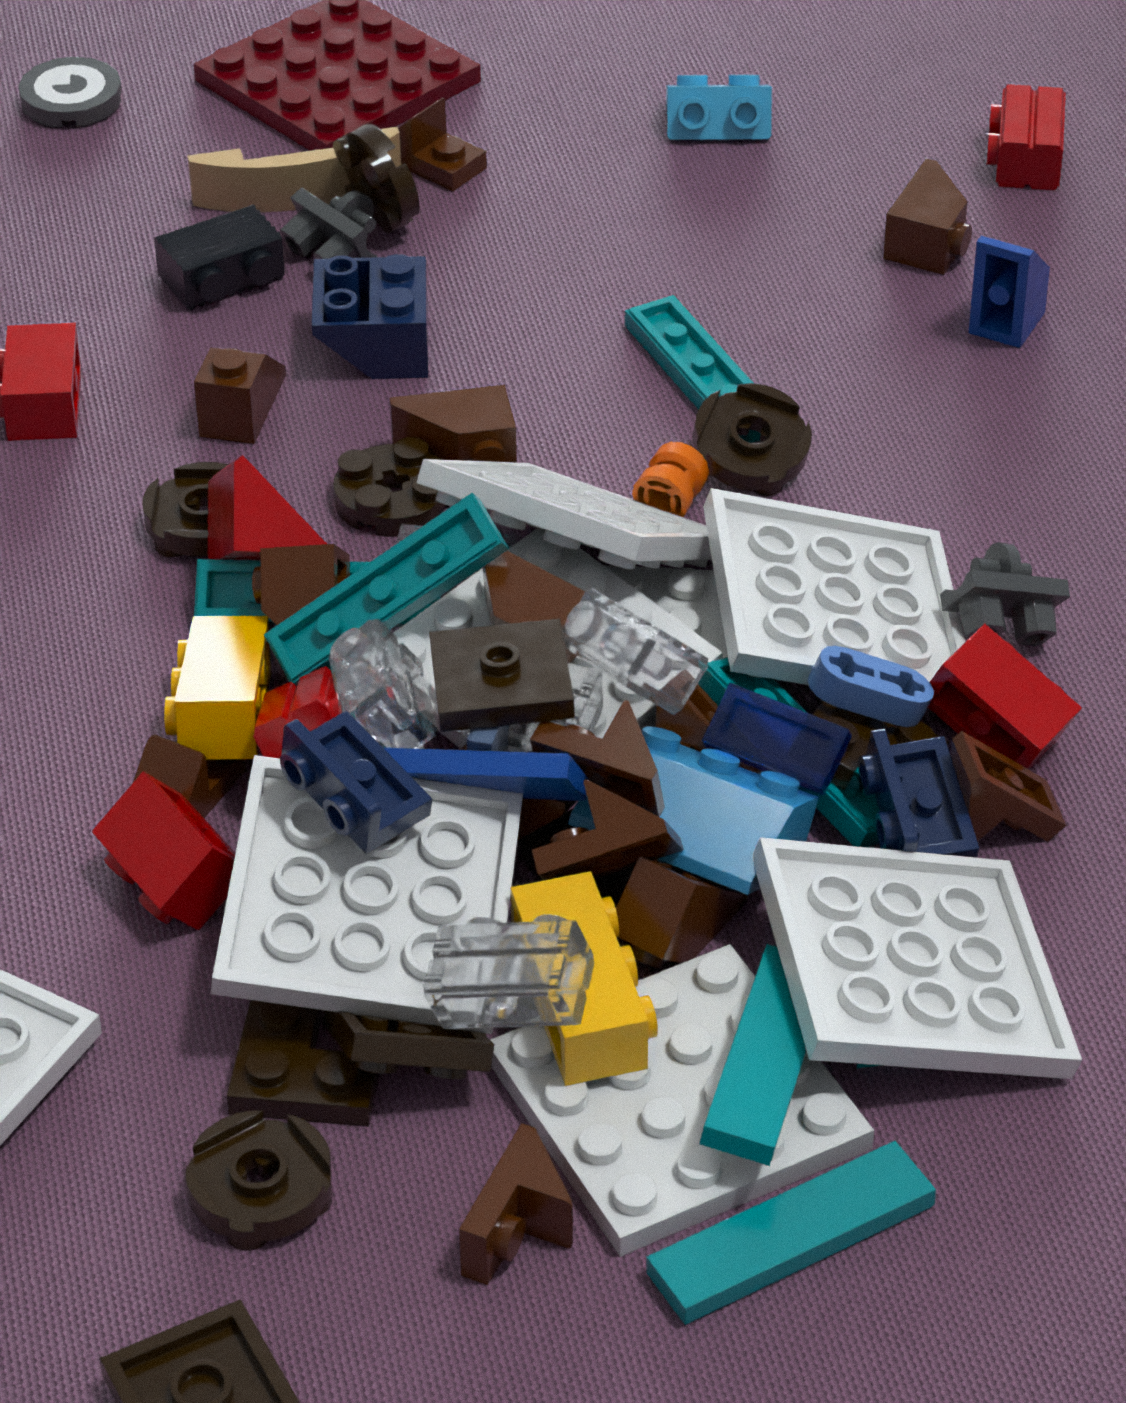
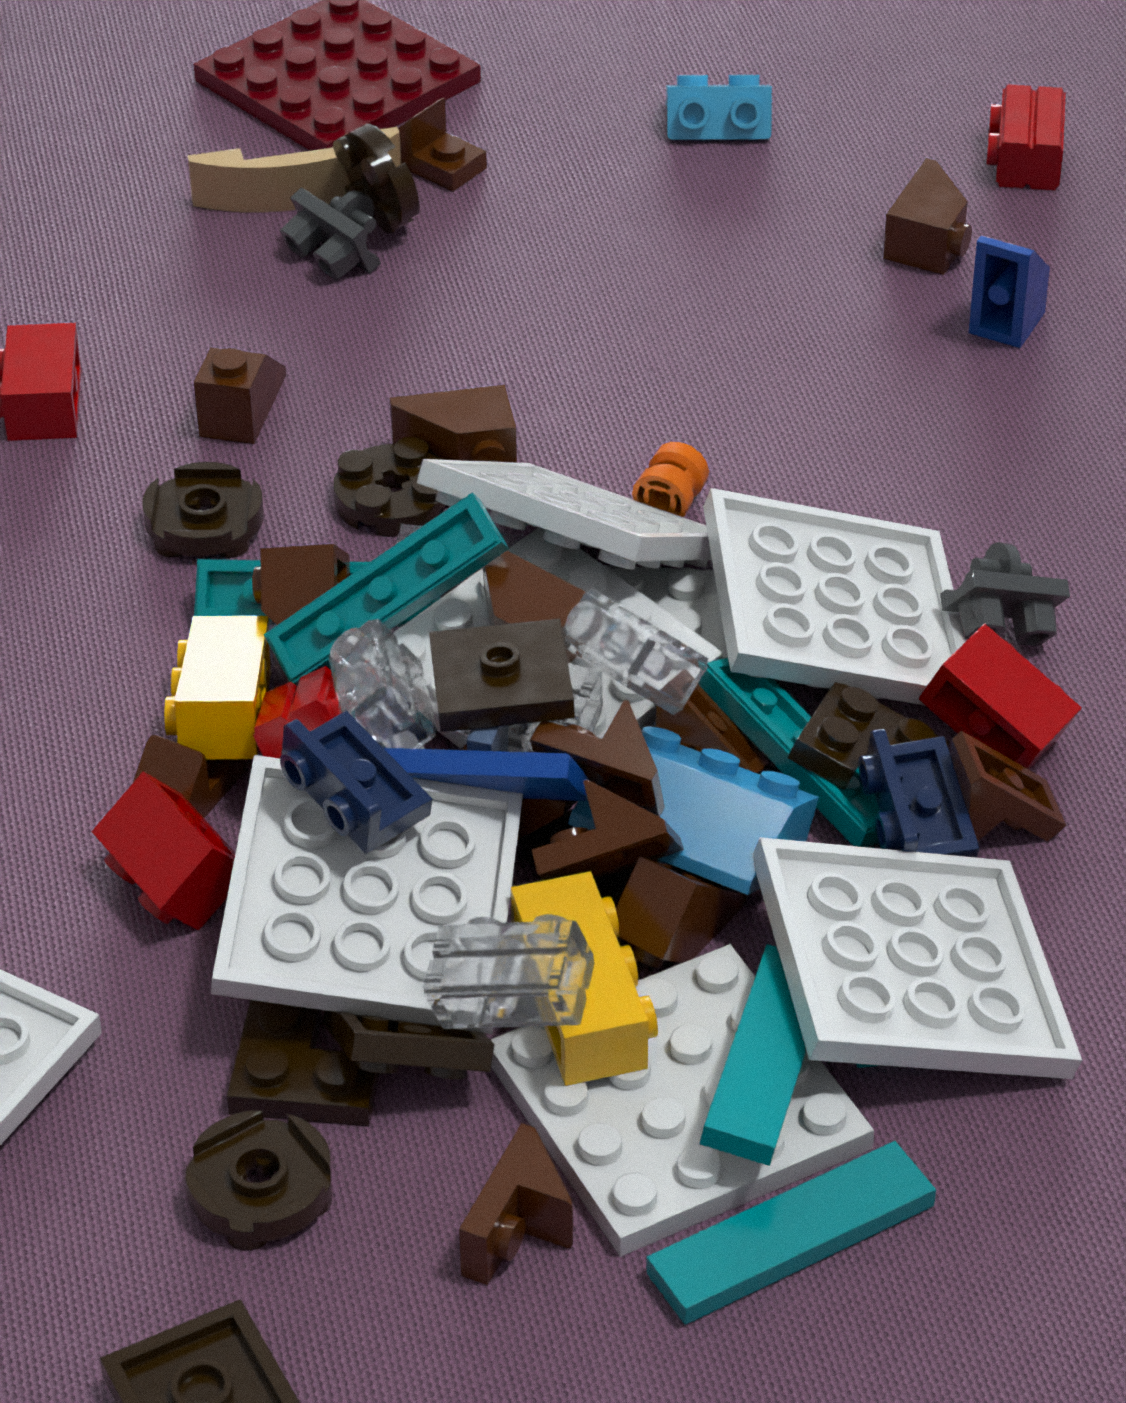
(70, 91): dark grey tile -> none
(220, 256): black brick -> none
(251, 515): red slope -> none
(374, 313): dark blue slope -> none
(685, 351): teal tile -> none
(748, 465): dark brown plate -> none
(777, 738): clear blue tile -> none
(870, 686): medium blue beam -> none

